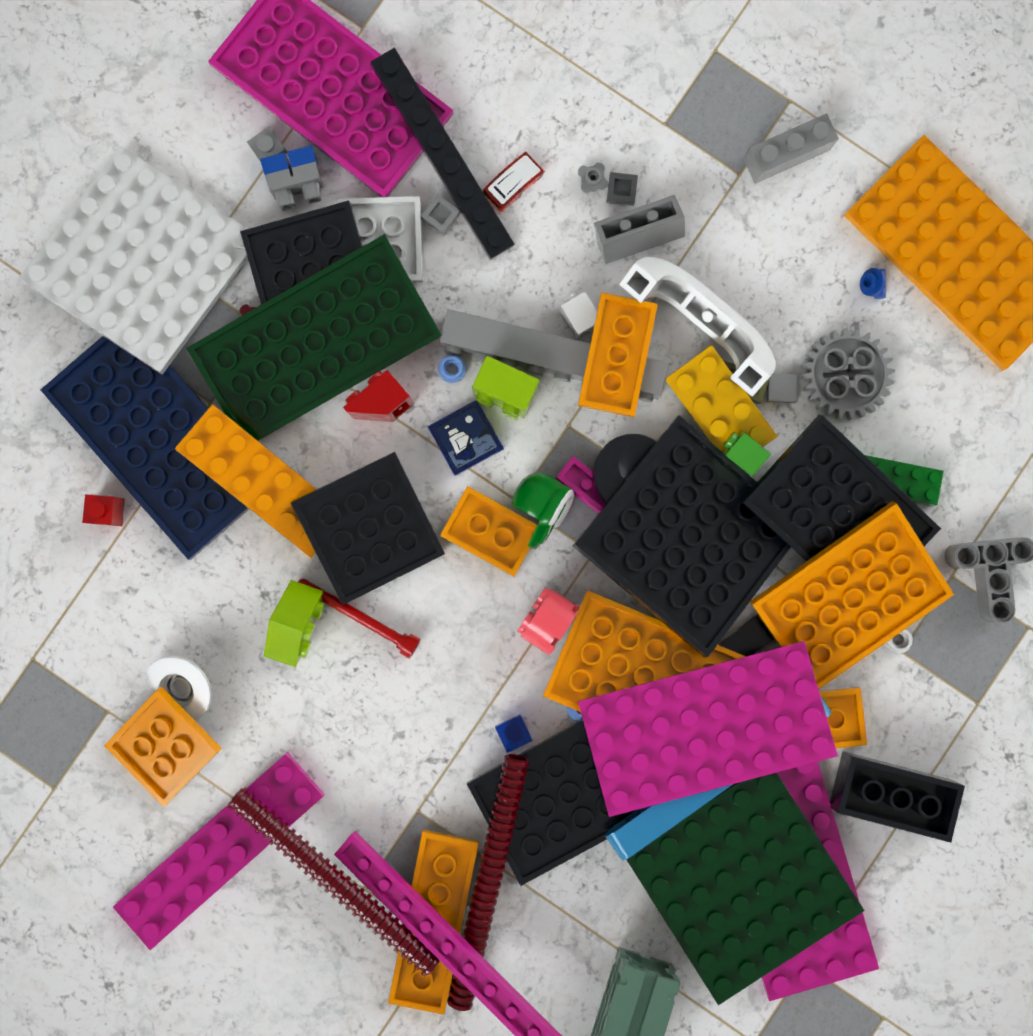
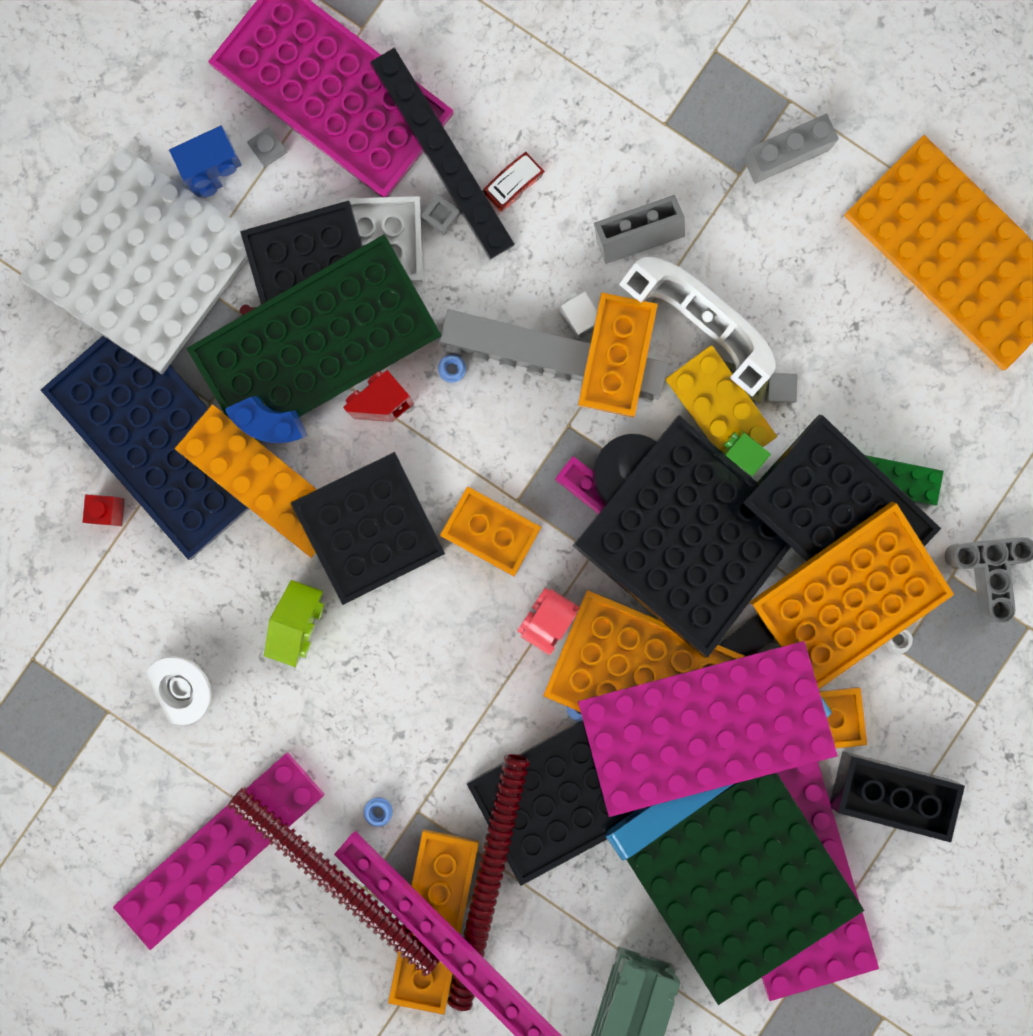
(162, 746): light orange plate -> none
(204, 160): none -> blue brick
(264, 423): none -> blue brick
(305, 176): light grey hips -> none
(374, 820): none -> light blue plate
(405, 643): red piece -> none
(465, 438): tile -> none
(505, 388): lime brick -> none
(513, 733): clear blue plate -> none
(546, 501): green piece -> none
(592, 185): light grey plate -> none
(622, 189): dark grey plate -> none
(850, 399): light grey gear -> none
(874, 283): blue plate -> none

